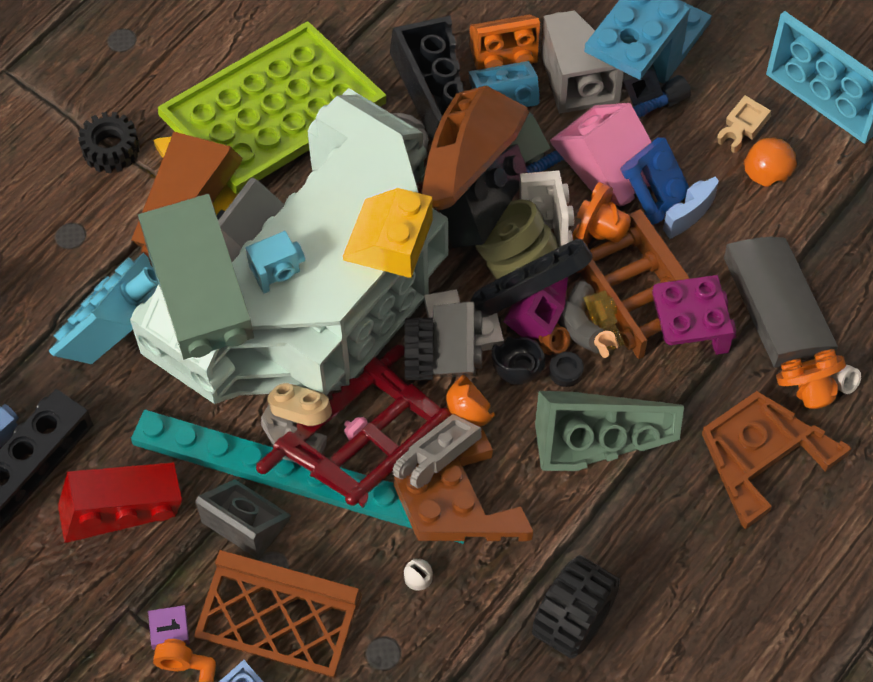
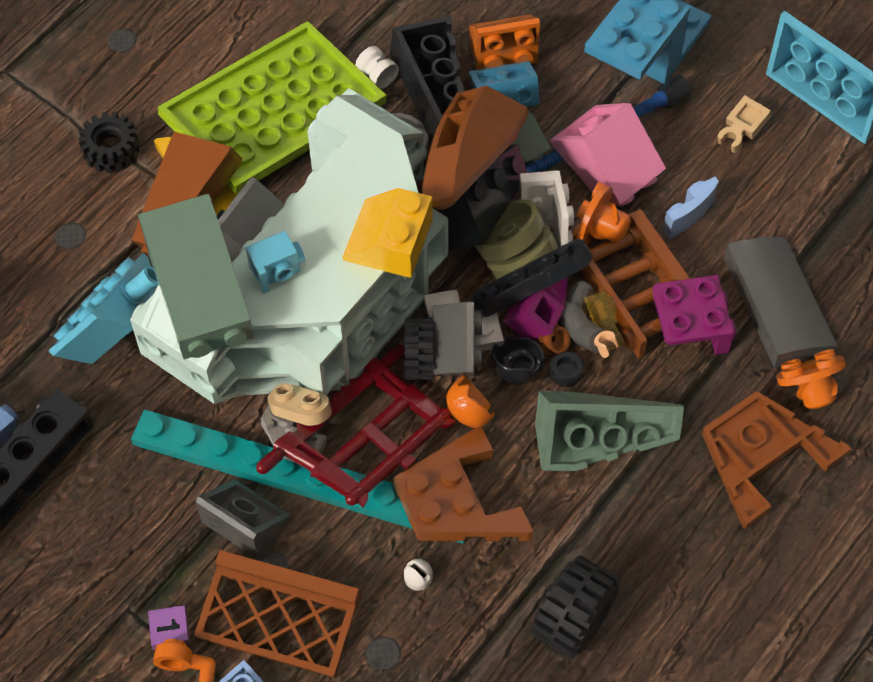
(117, 499): red wedge -> none
(354, 427): bright pink rock -> none
(380, 70): none -> white wheel
(436, 450): light grey hinge -> none
(575, 76): light grey slope -> none
(643, 89): black brick -> none
(662, 175): blue plate -> none
(770, 161): orange hair -> none
(847, 379): white hinge -> none

